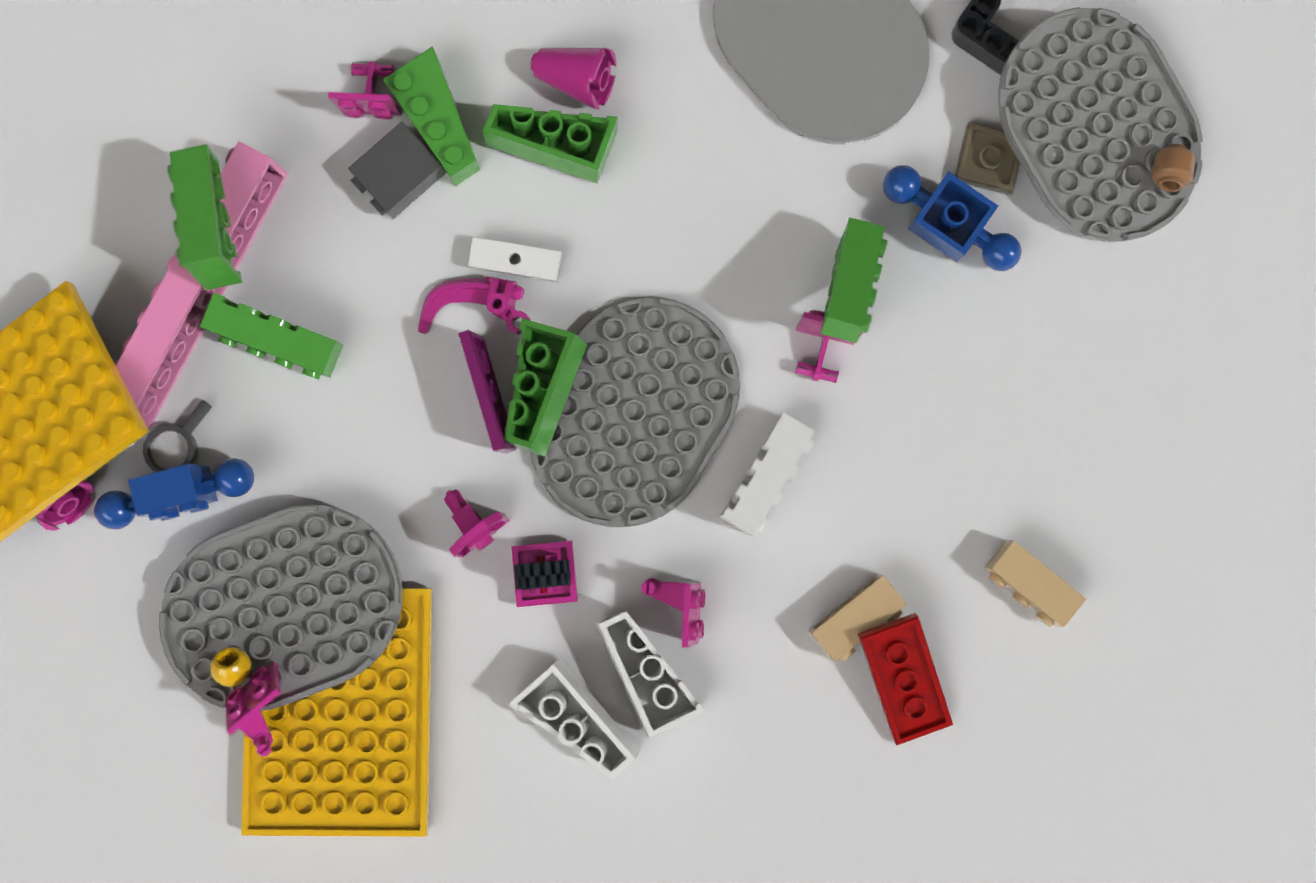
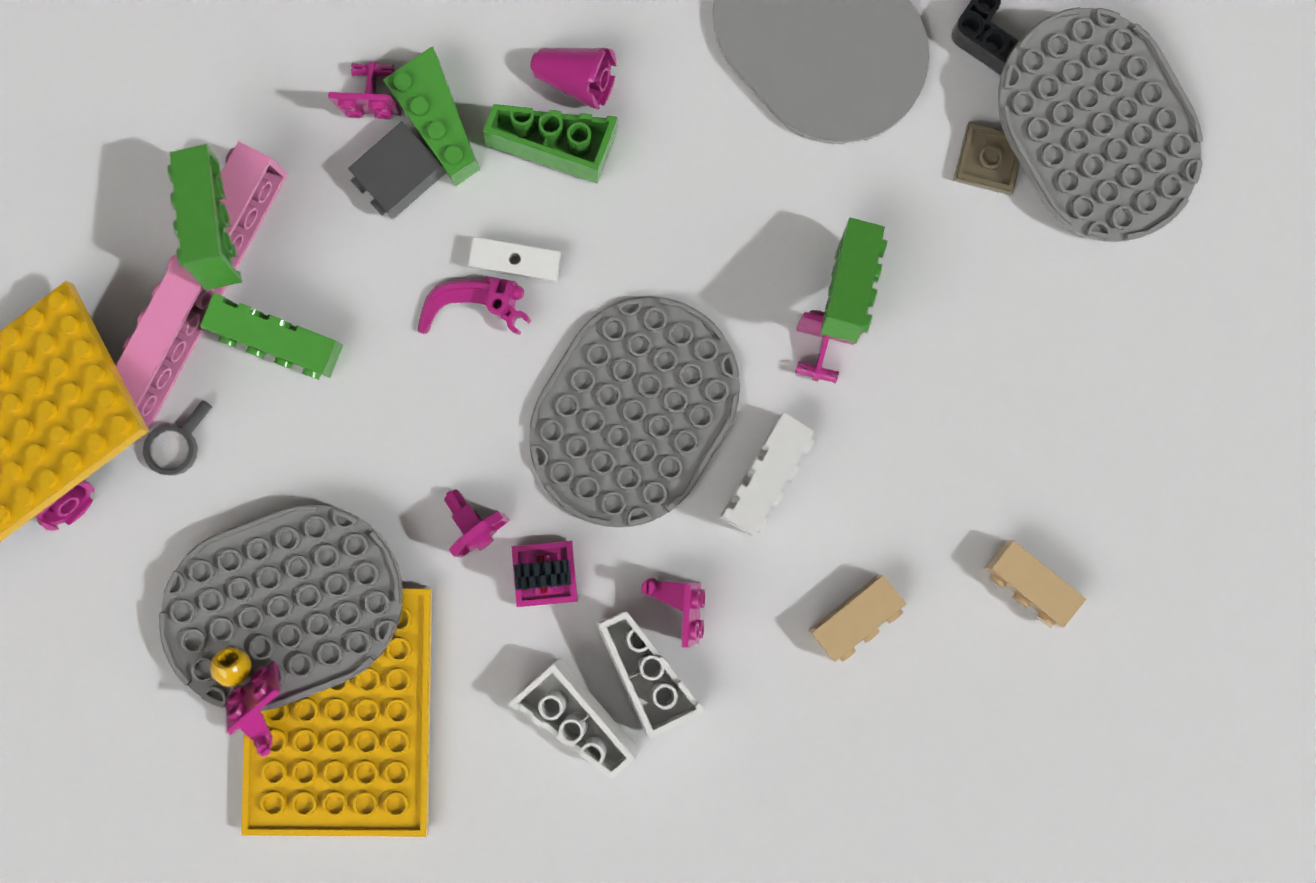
(173, 491): blue brick -> none
(486, 390): magenta tile -> none
(542, 384): bright green wedge -> none
(905, 679): red tile -> none
(952, 217): blue brick -> none
(1173, 167): medium nougat head -> none

